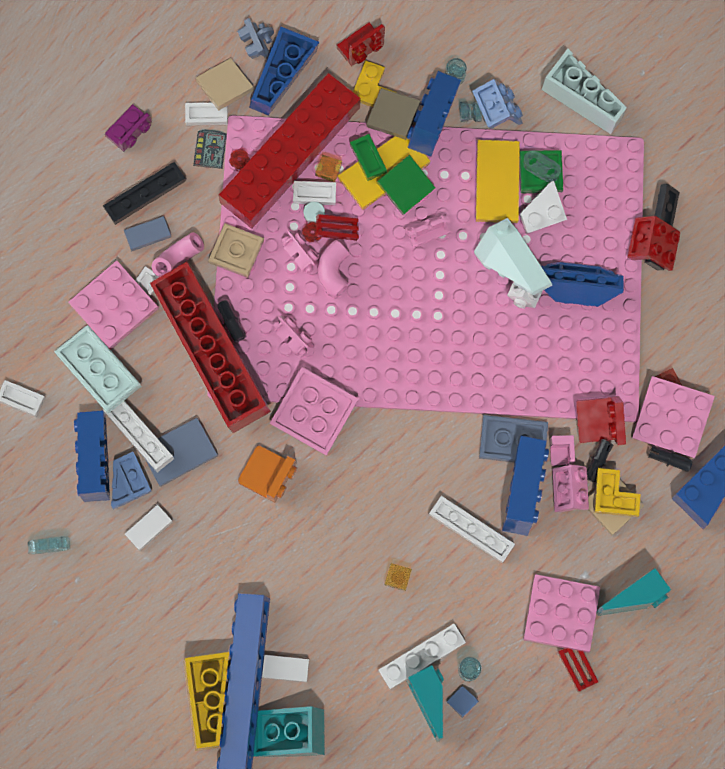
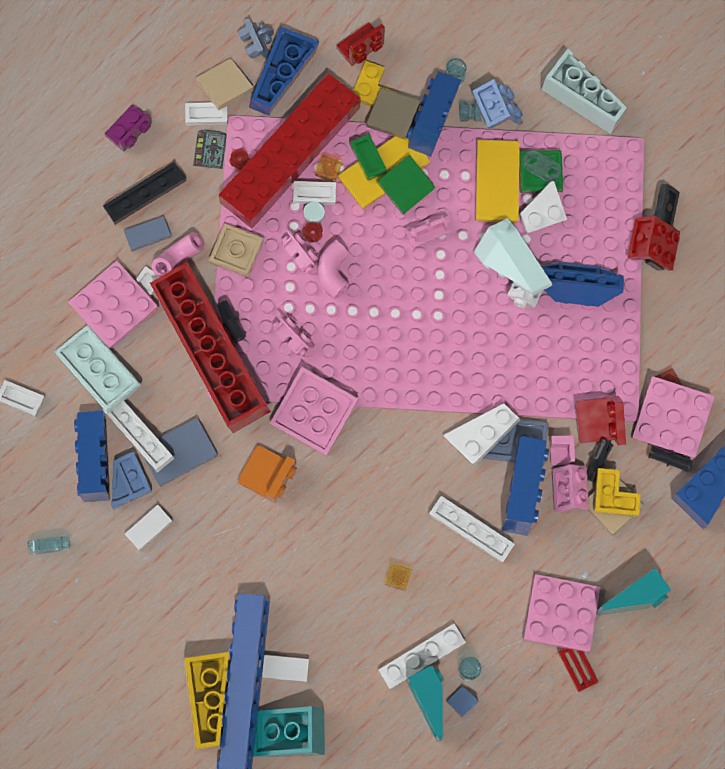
(337, 219): red tile -> none
(482, 433): none -> white wing

